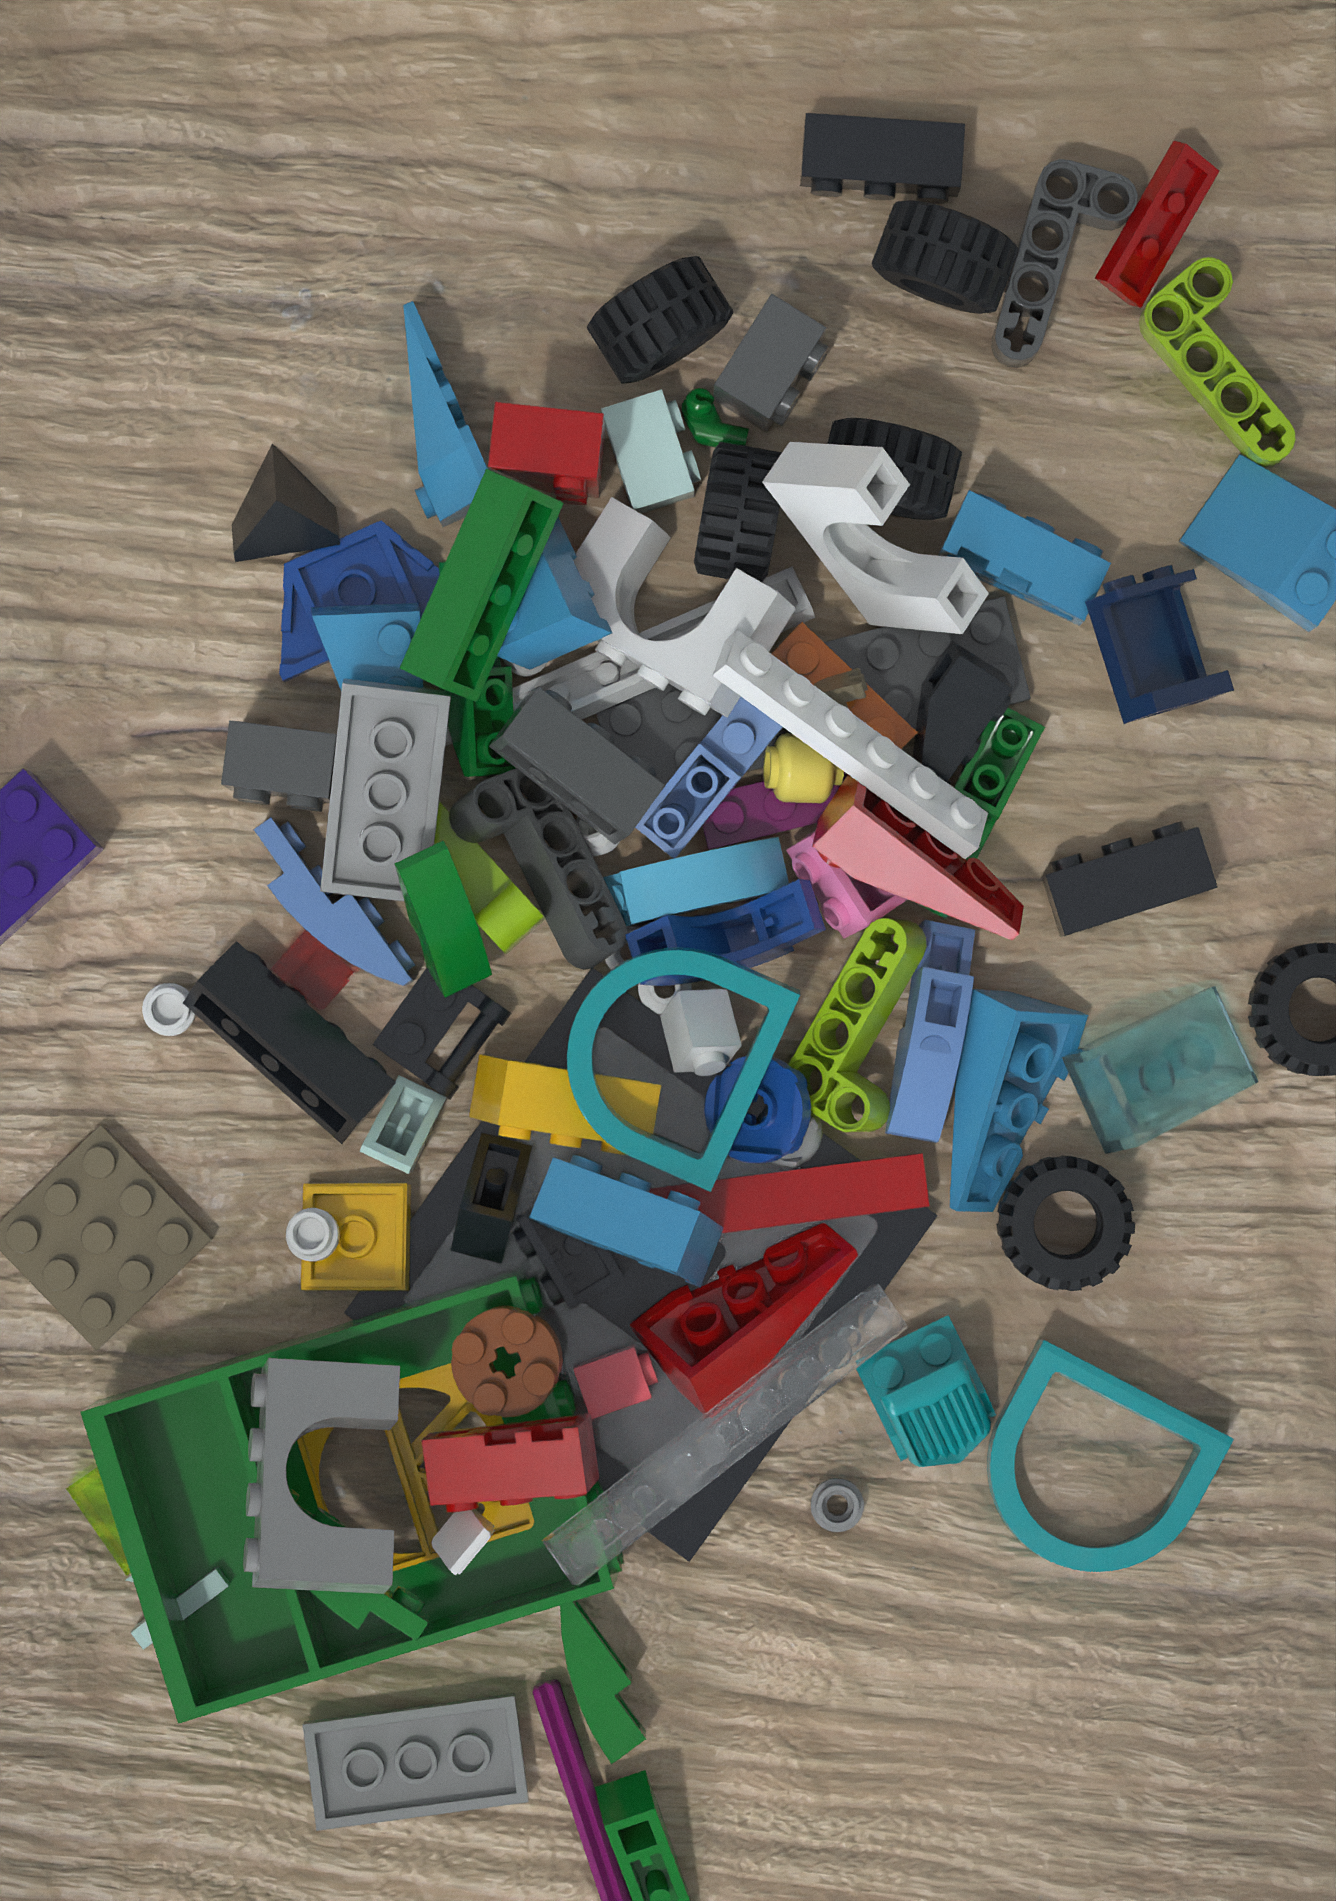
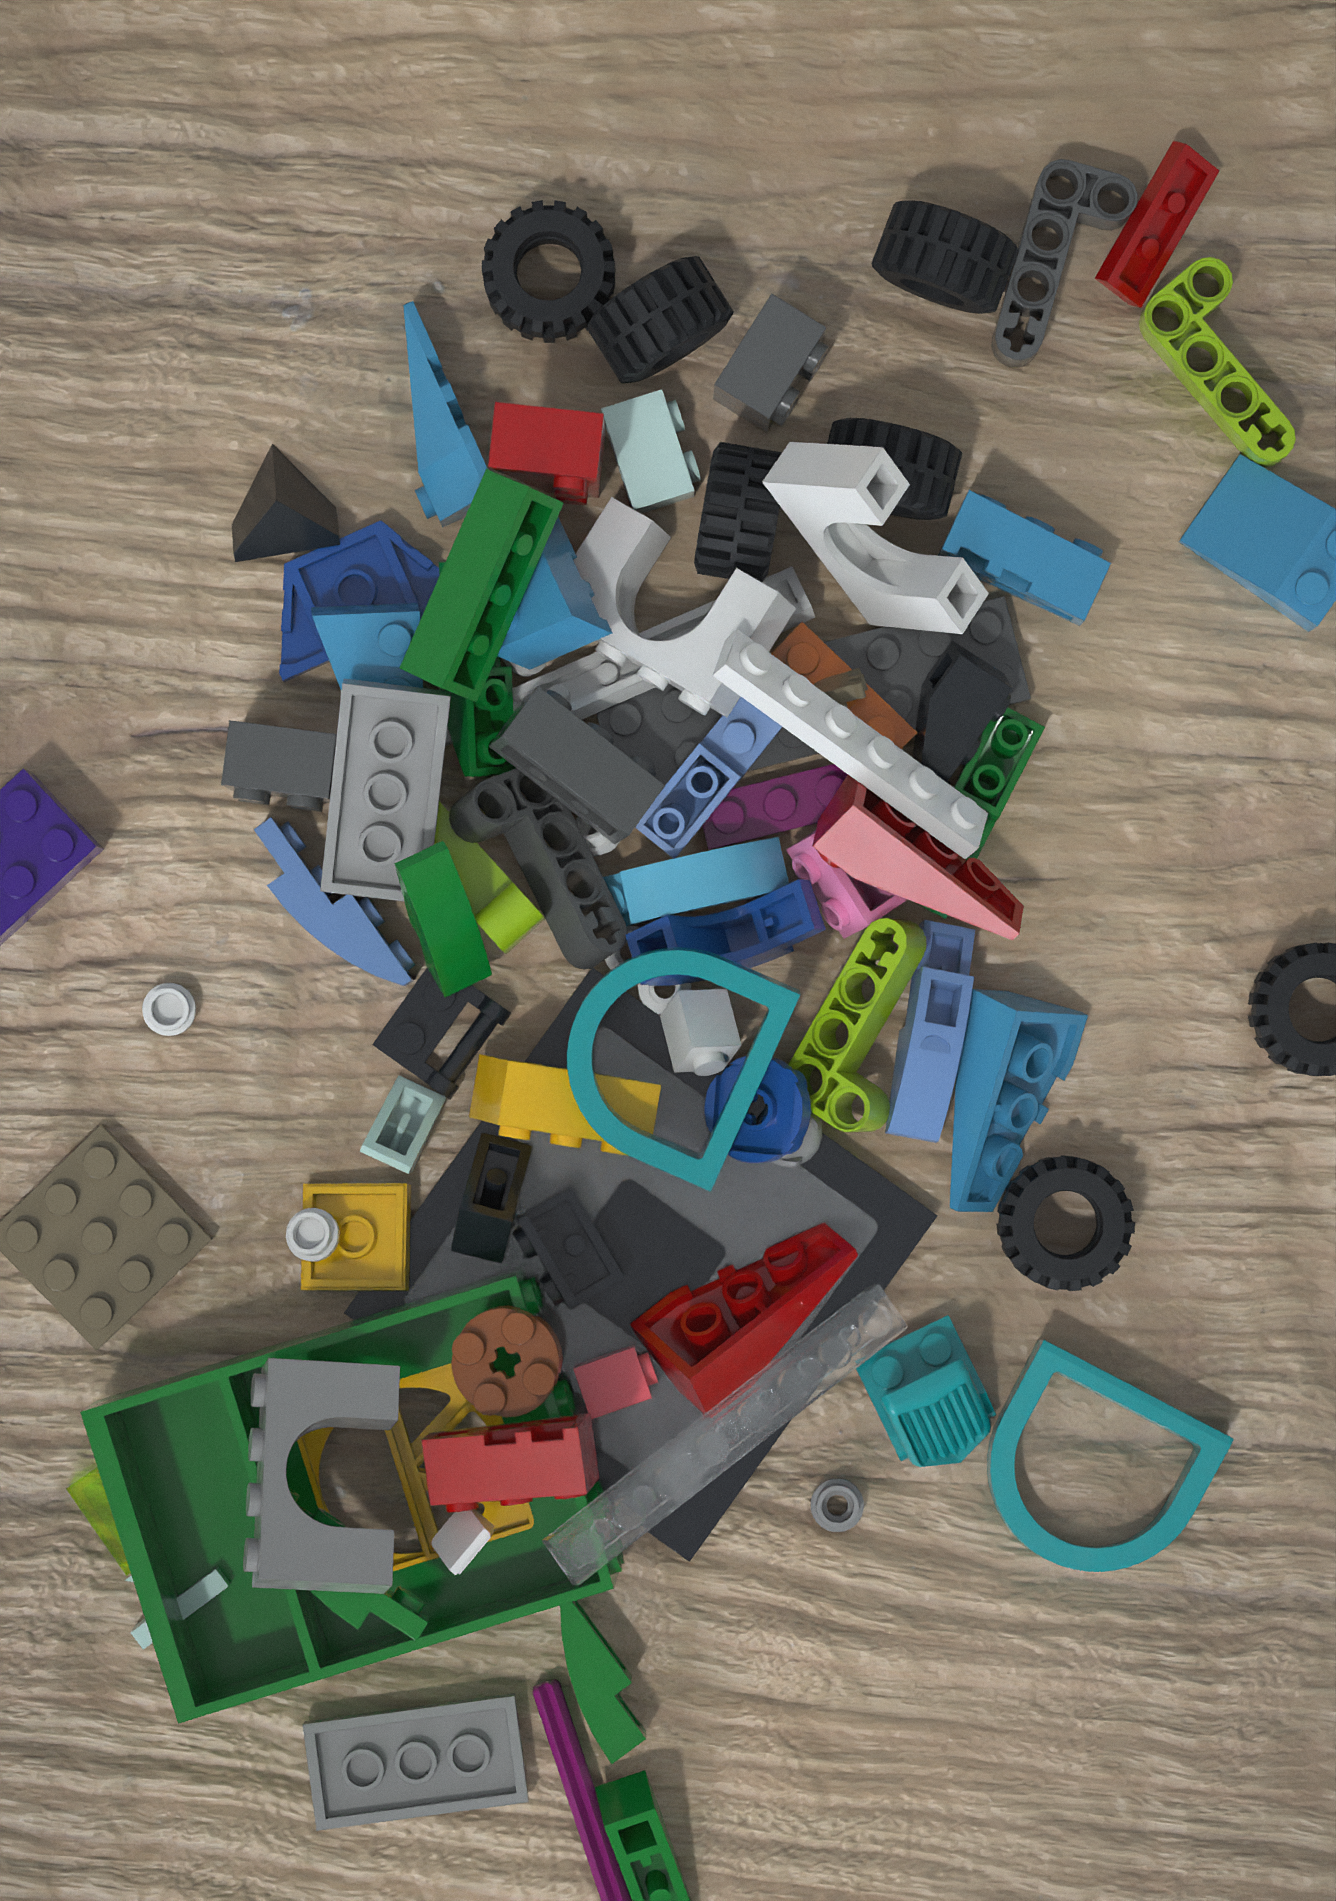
(289, 1041): black brick -> none
(314, 970): clear red panel -> none
(539, 227): none -> black tyre
(627, 1218): dark azure wedge -> none
(706, 423): green arm -> none
(799, 771): light yellow head -> none
(811, 1193): red tile -> none
(882, 157): black brick -> none
(1128, 878): black brick -> none
(1152, 645): dark blue panel -> none
(1160, 1071): clear light blue slope -> none

